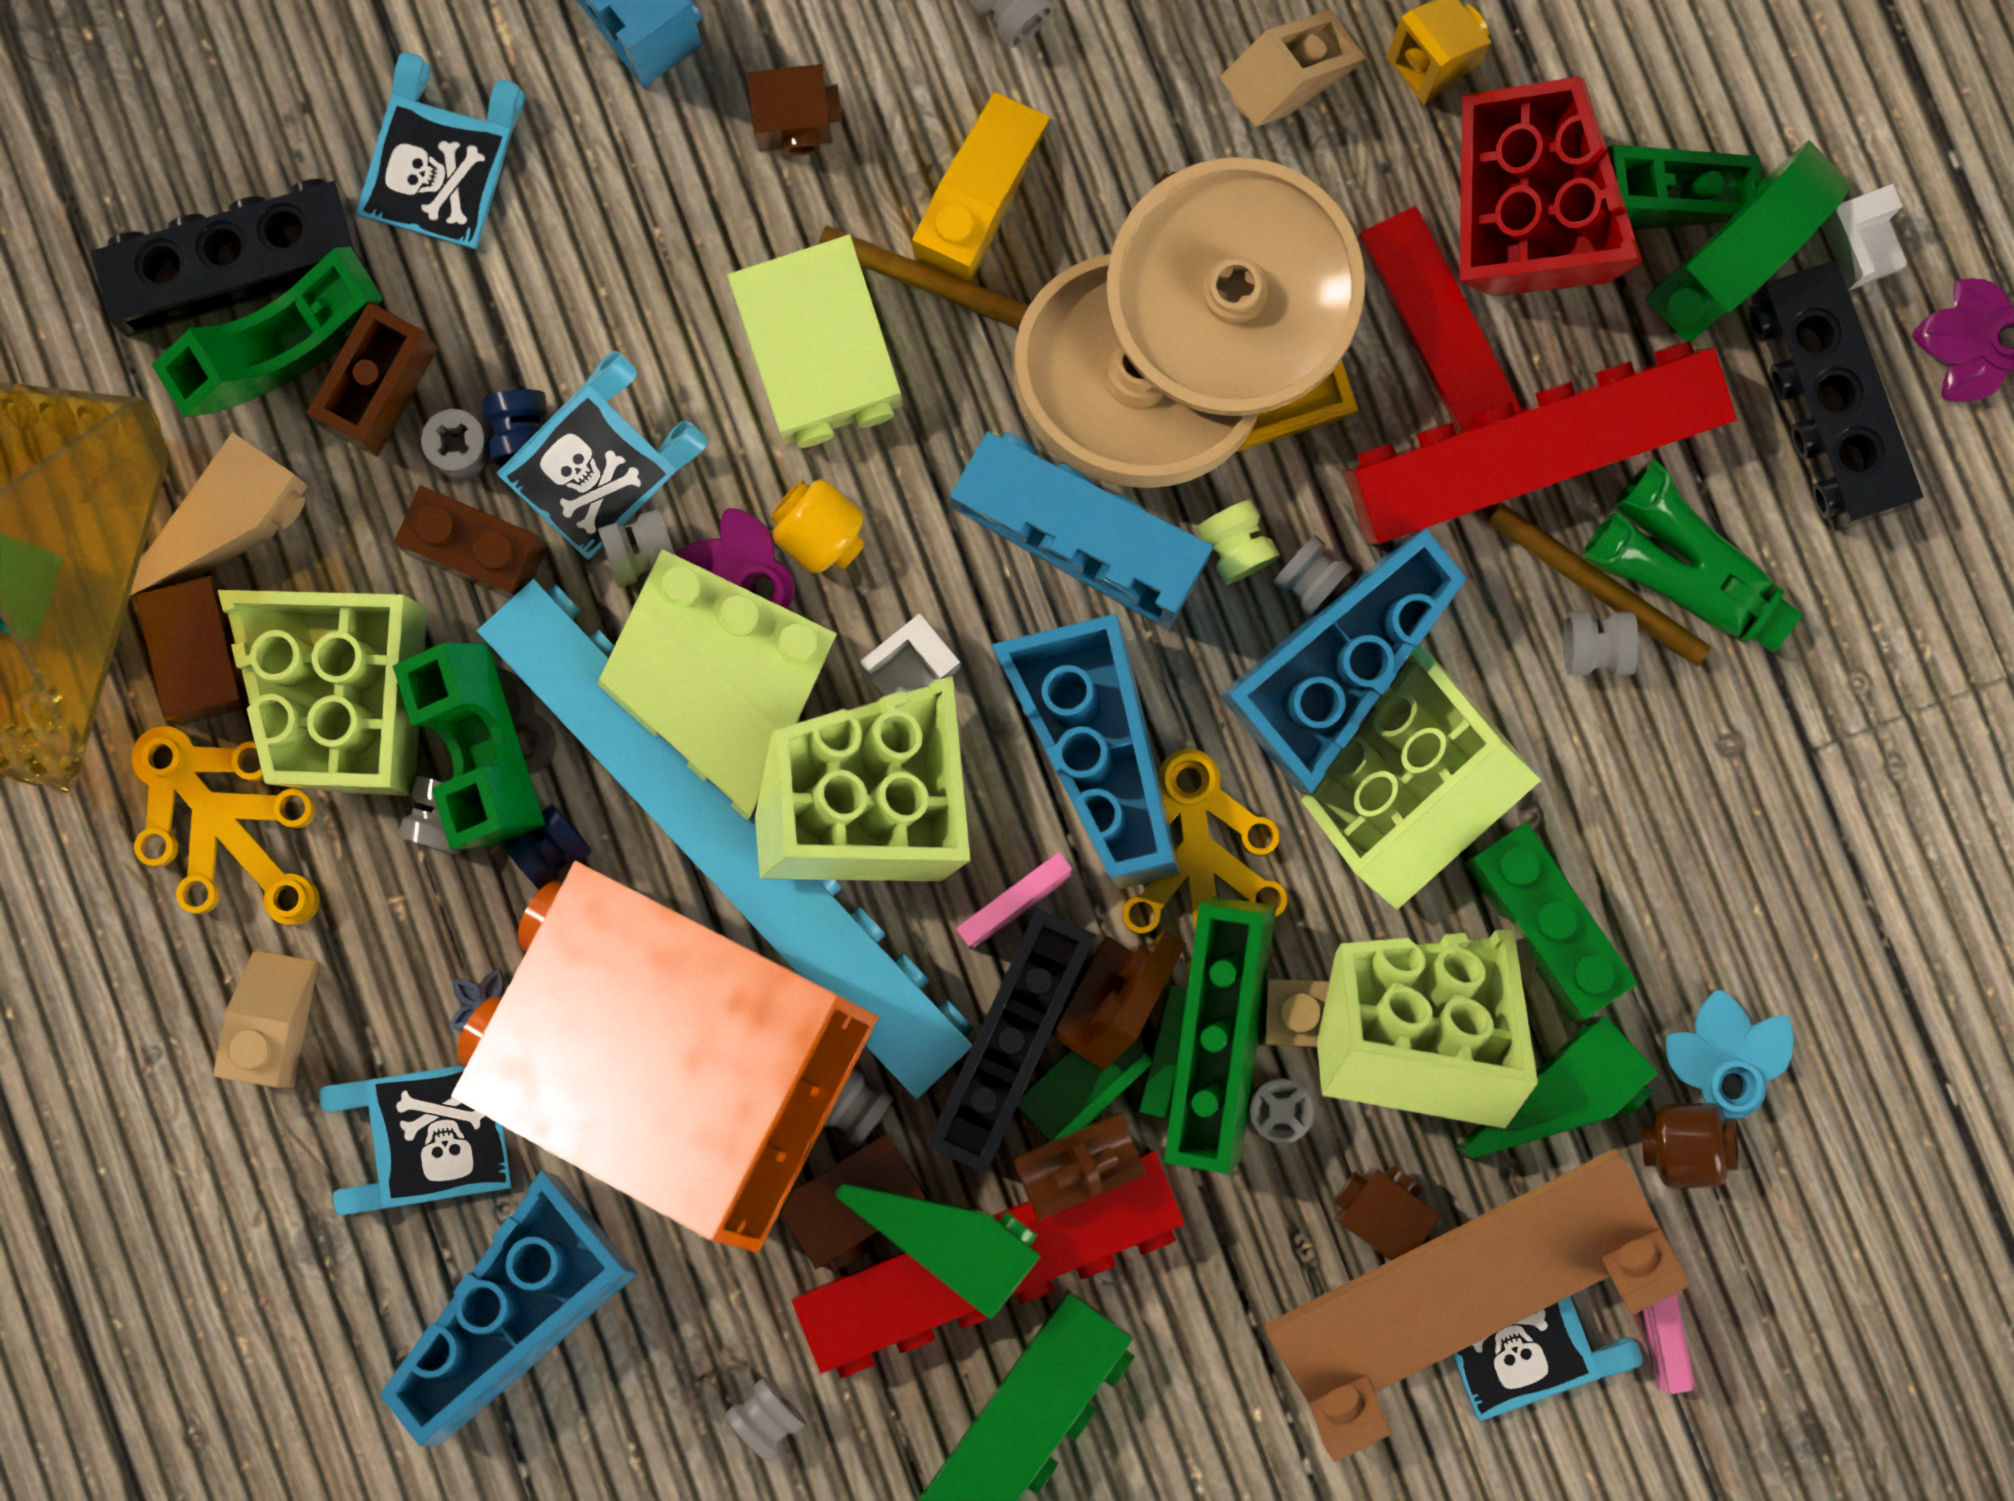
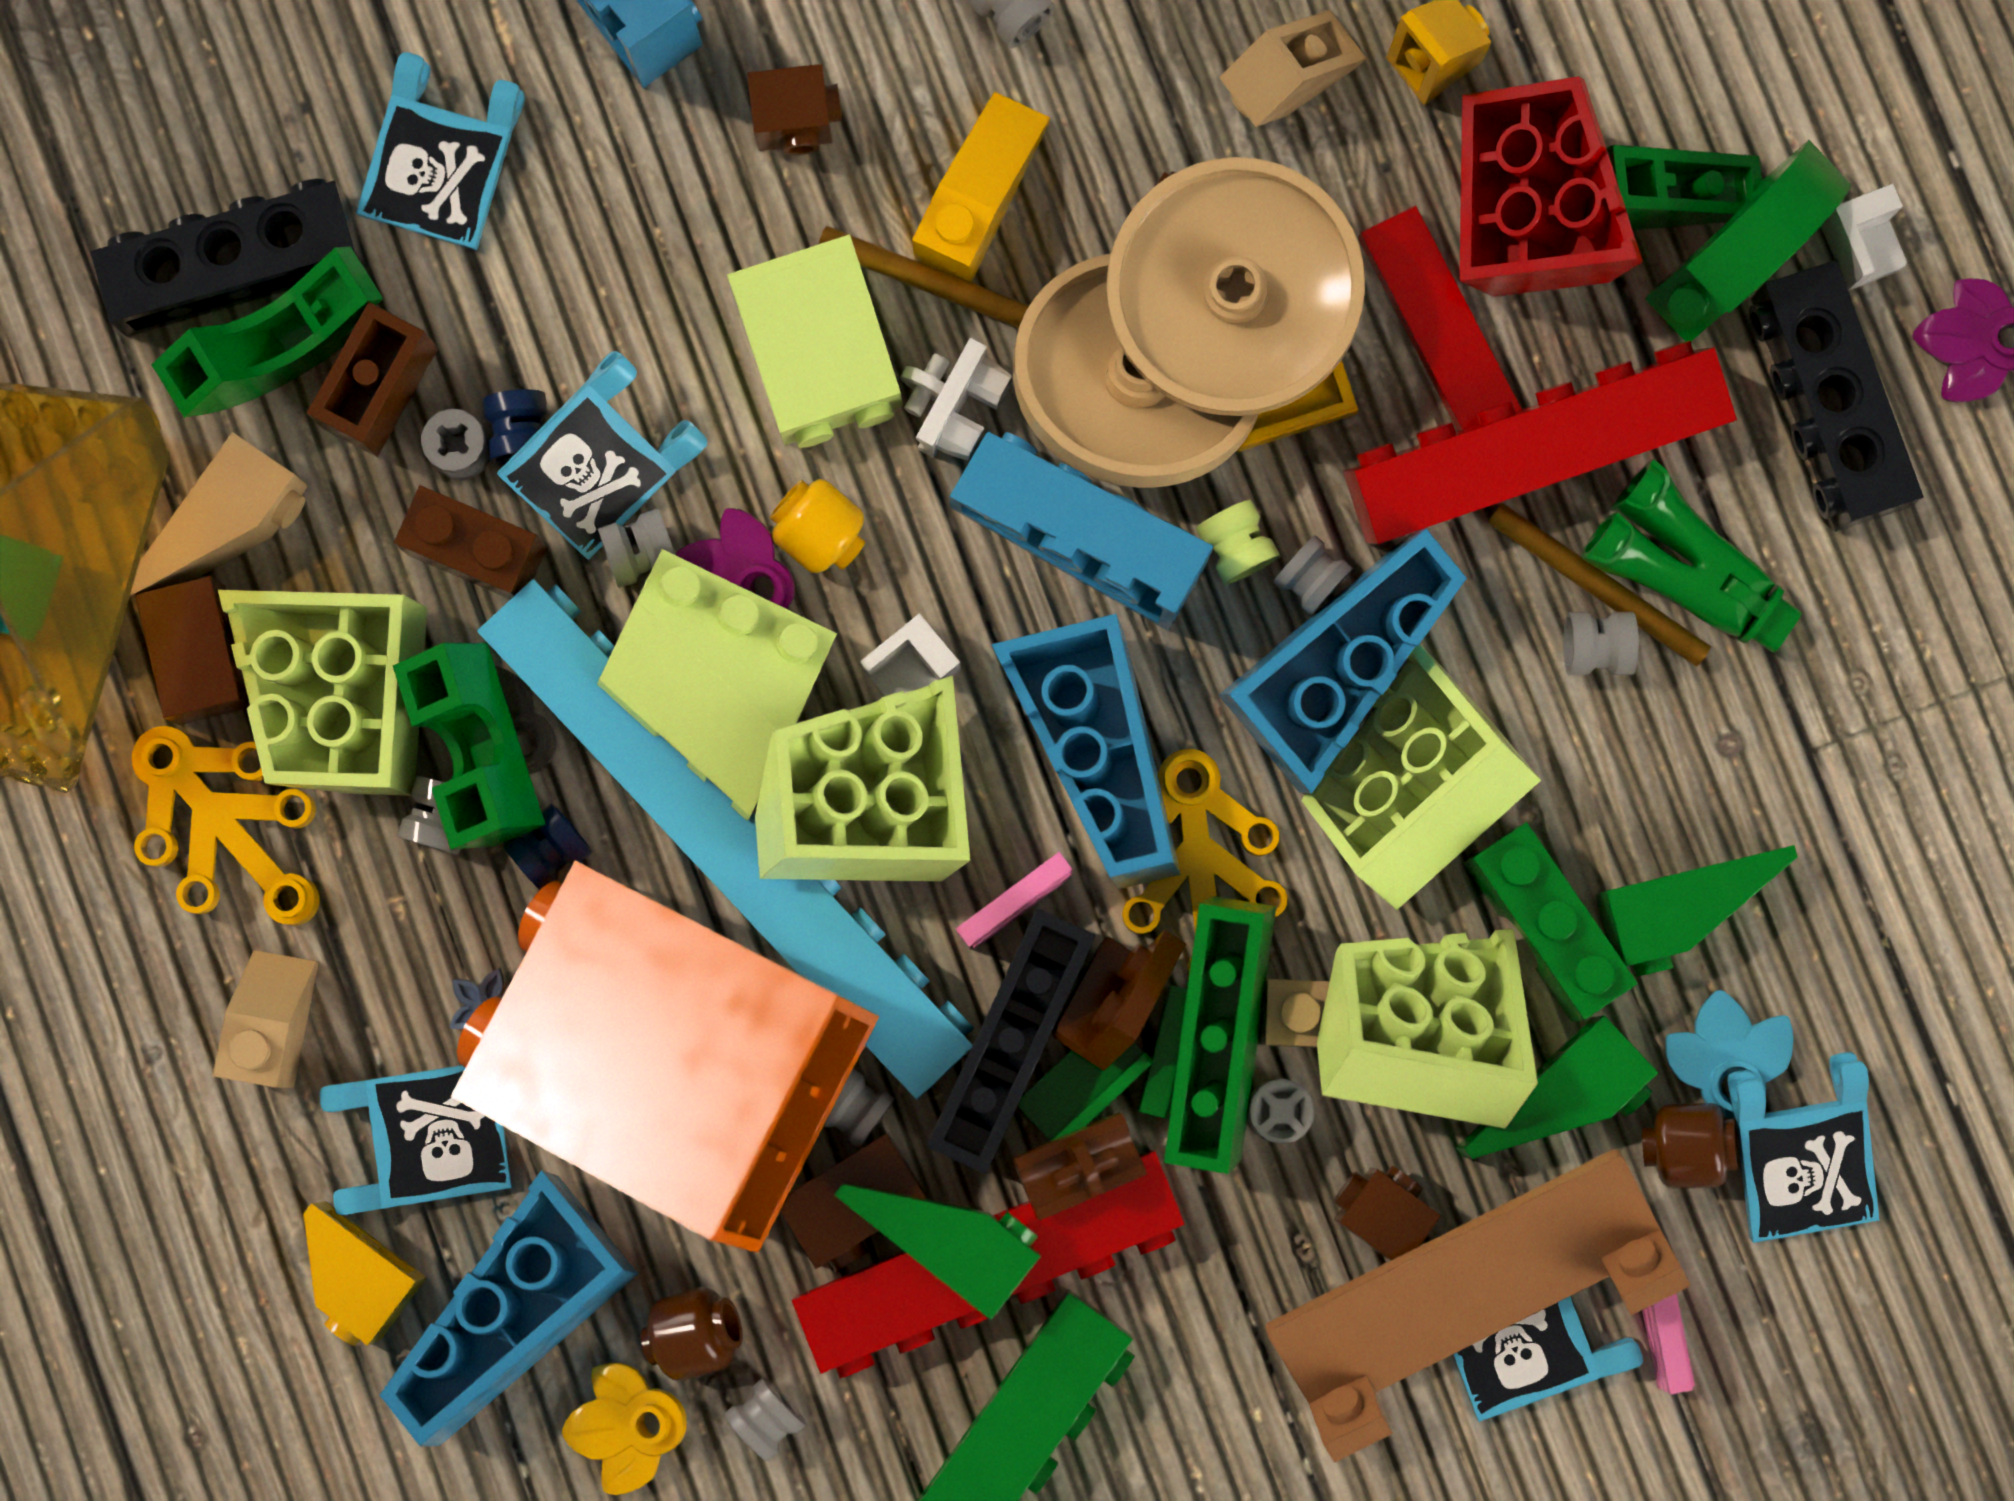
(355, 1276): none -> yellow slope
(616, 1430): none -> yellow plate
(692, 1333): none -> reddish brown head
(944, 426): none -> white hips
(1679, 910): none -> green slope
(1806, 1163): none -> flag

